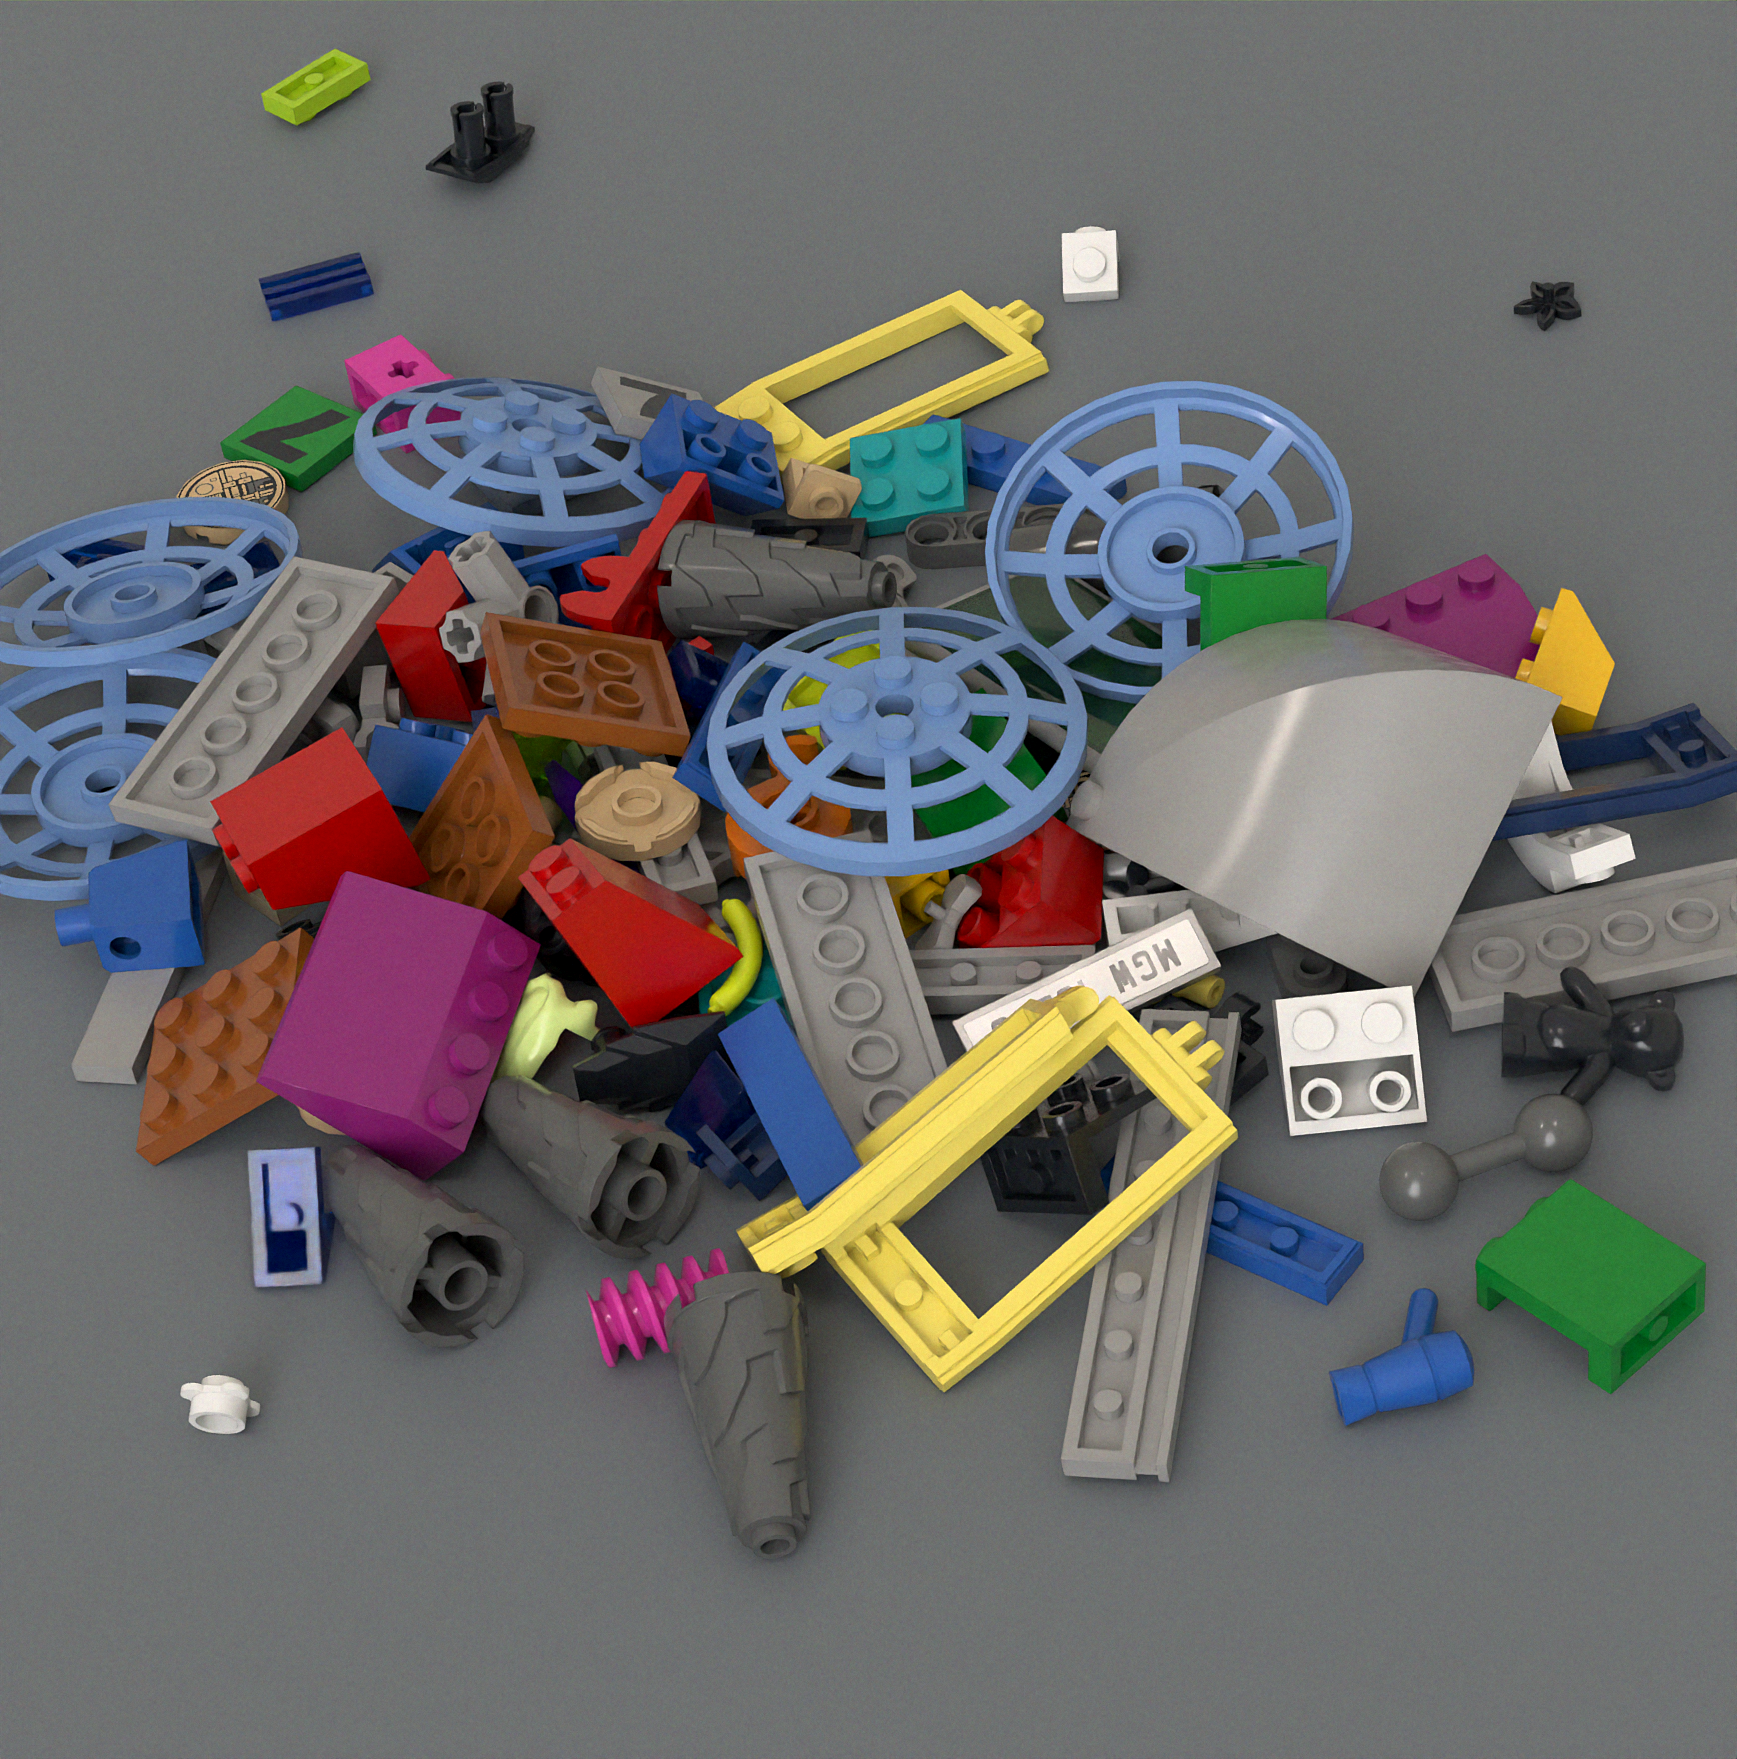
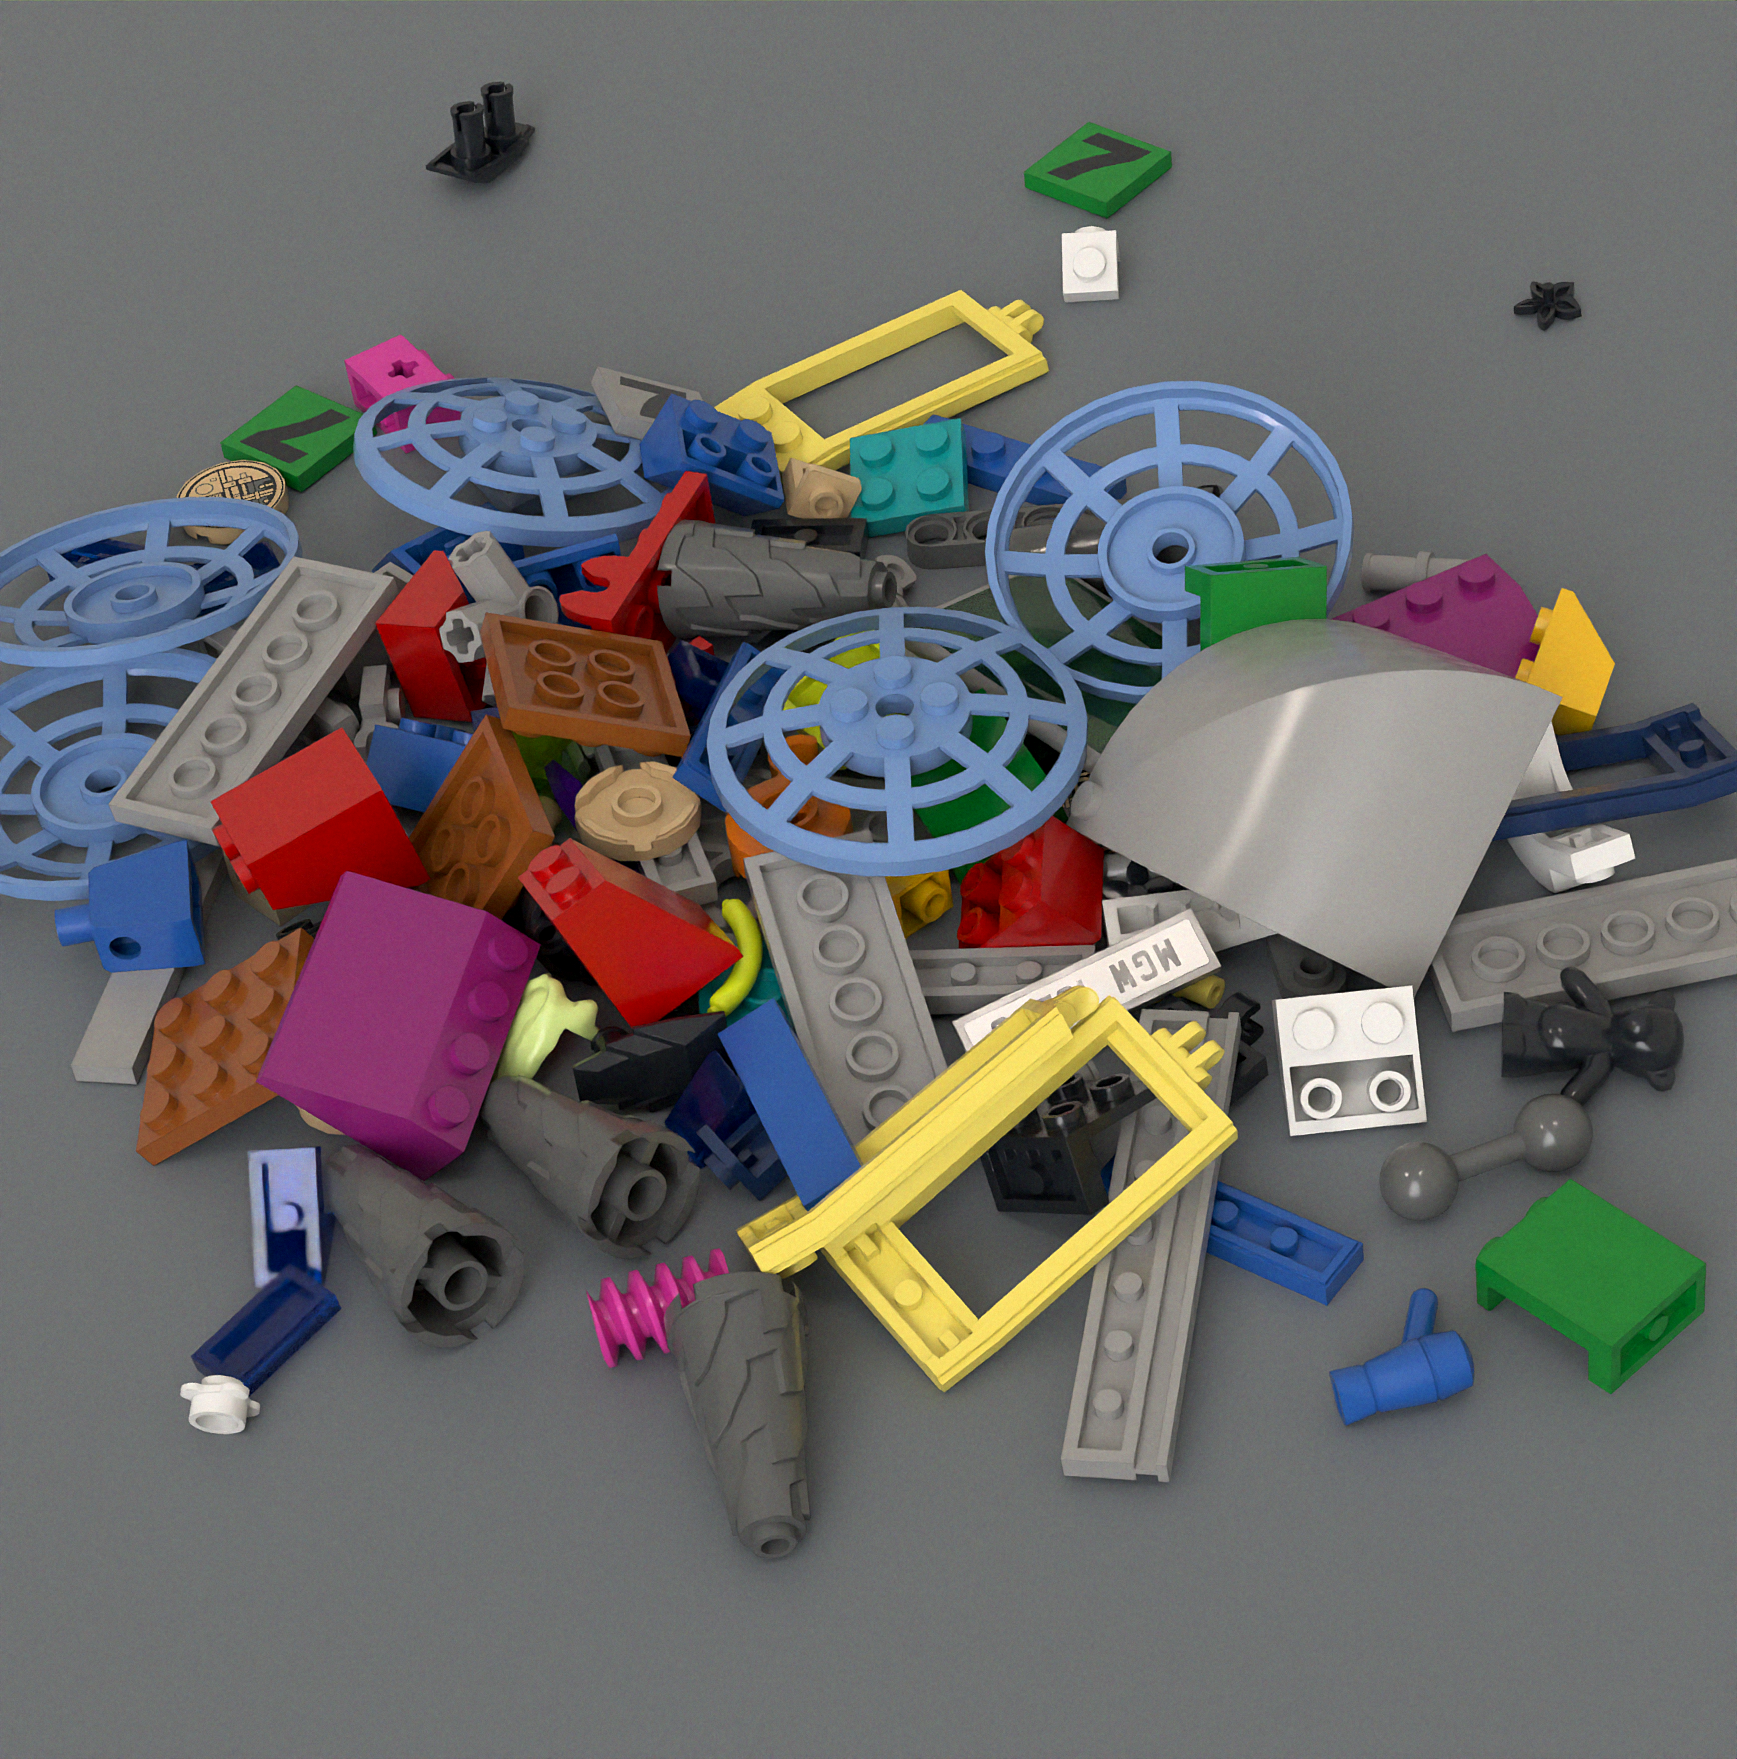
(268, 1329): none -> clear blue tile
(316, 87): lime plate -> none
(316, 286): clear blue tile -> none
(956, 900): light grey piece -> none
(1098, 169): none -> green tile
(1398, 572): none -> light grey pin

